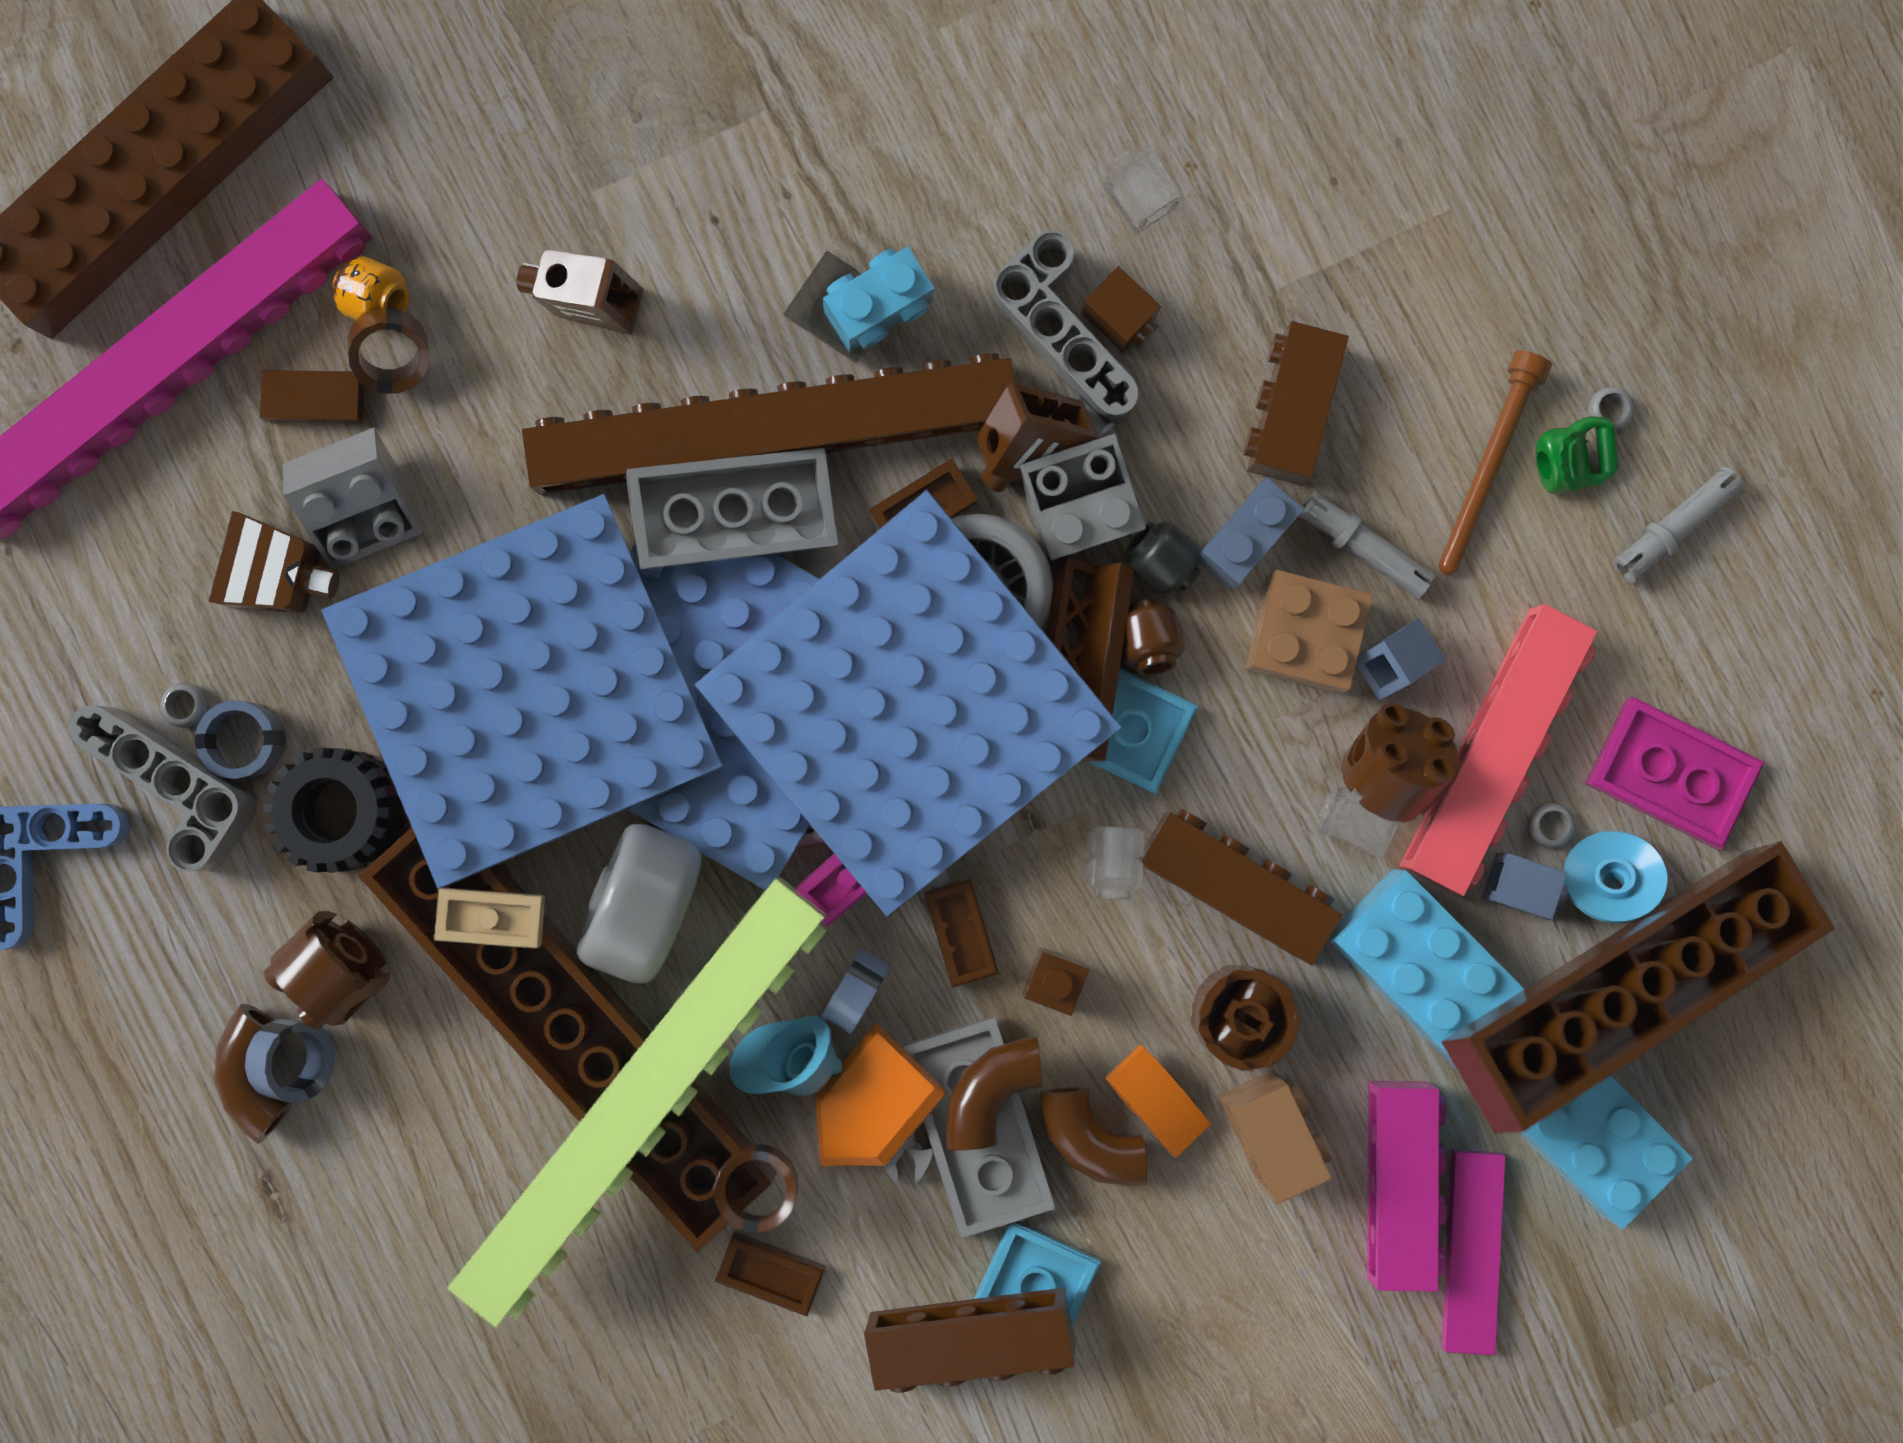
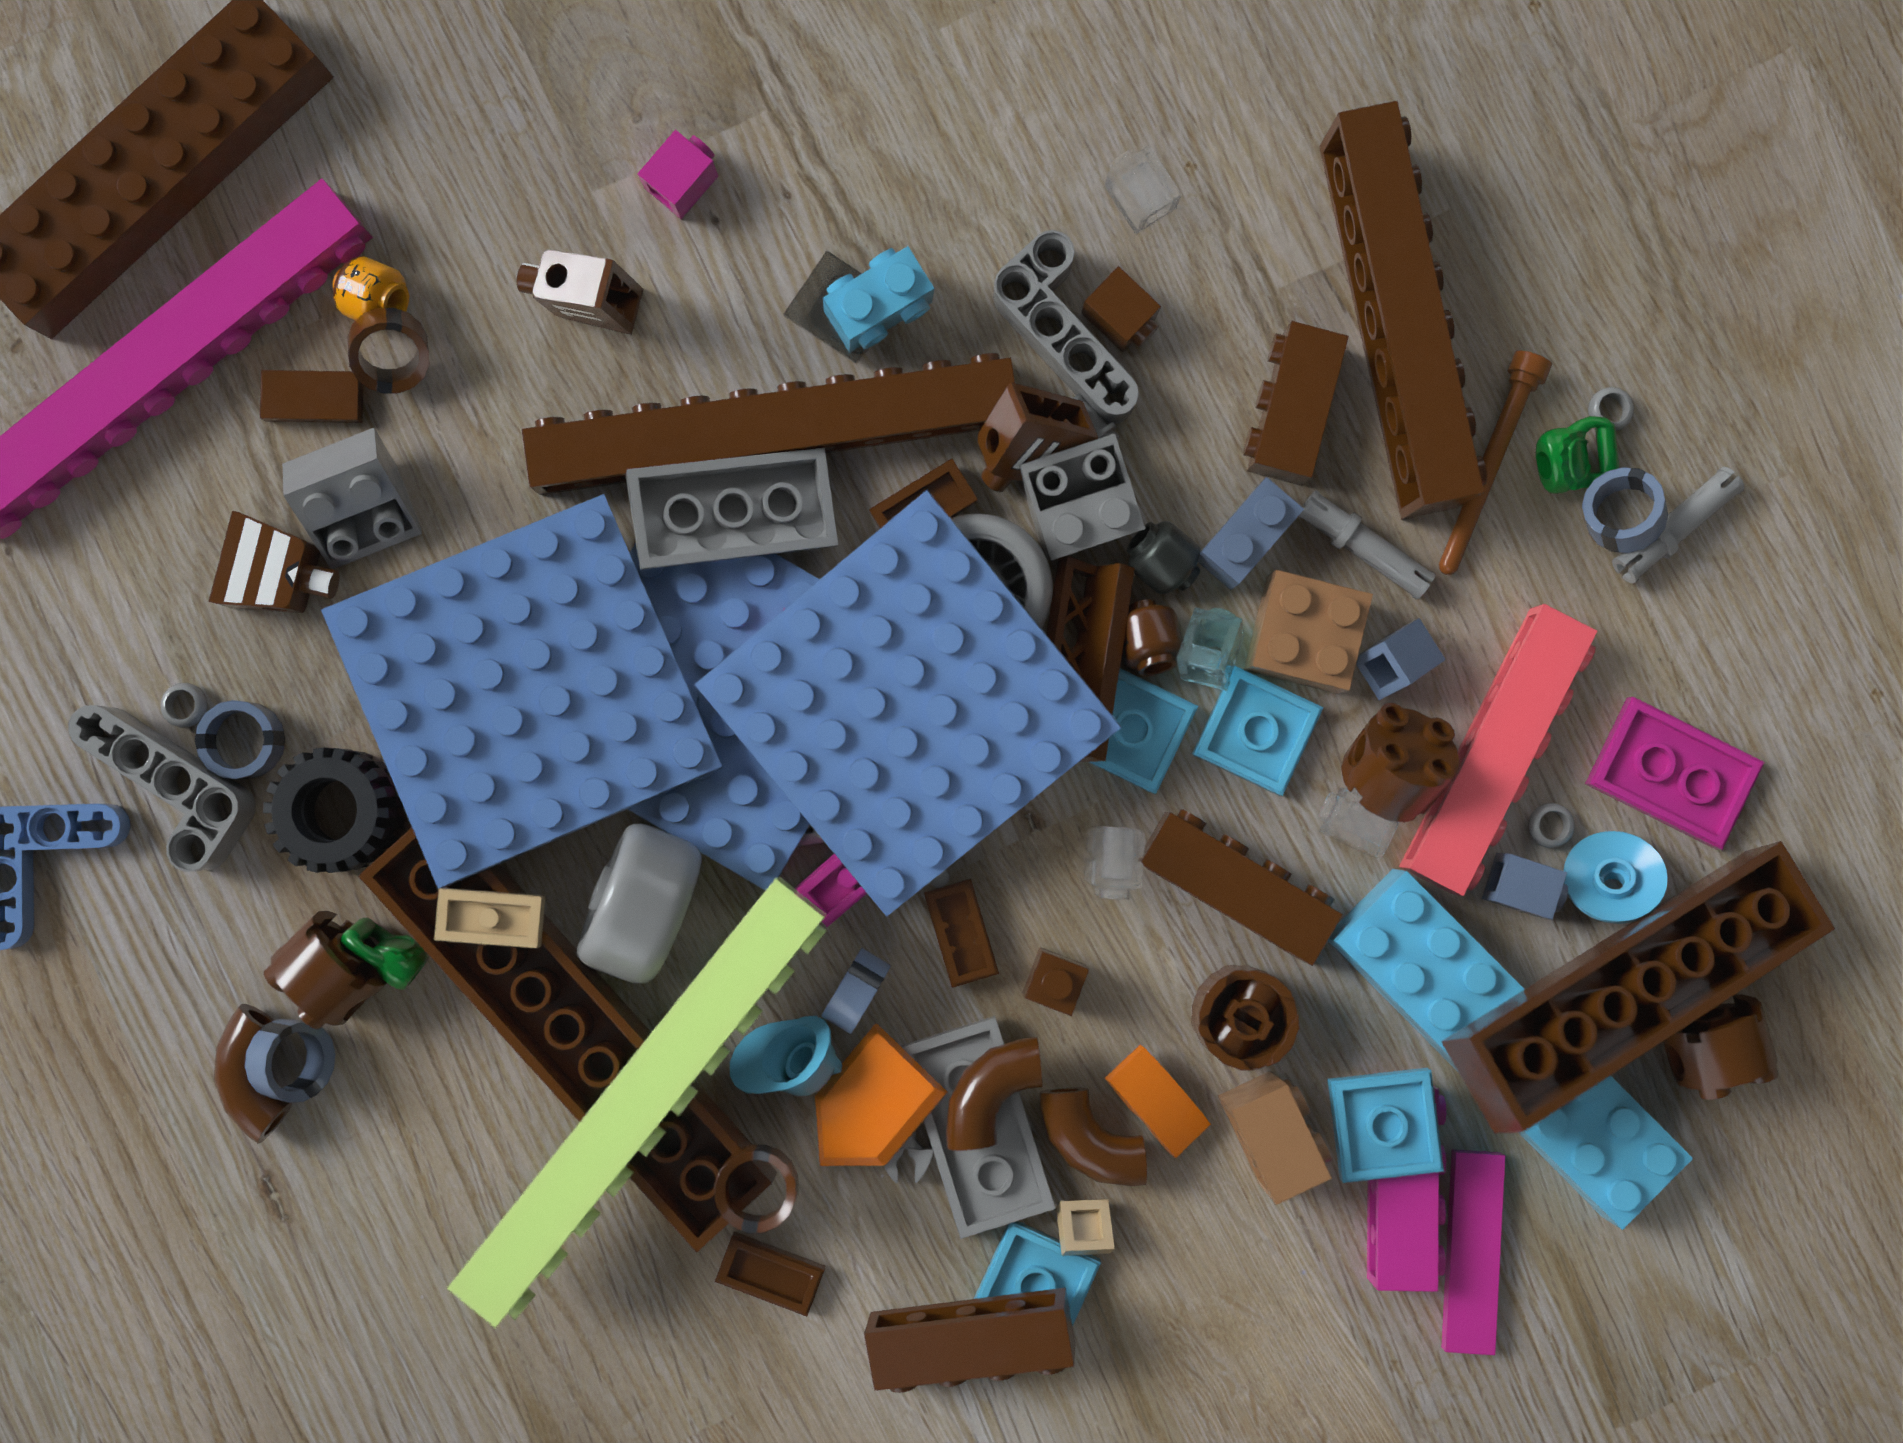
(395, 957): none -> green piece
(679, 173): none -> dark pink brick
(1085, 1227): none -> tan plate
(1206, 630): none -> clear light blue brick
(1257, 731): none -> medium azure tile
(1385, 1125): none -> medium azure tile
(1401, 311): none -> reddish brown brick
(1632, 538): none -> sand blue piece
(1723, 1049): none -> reddish brown brick

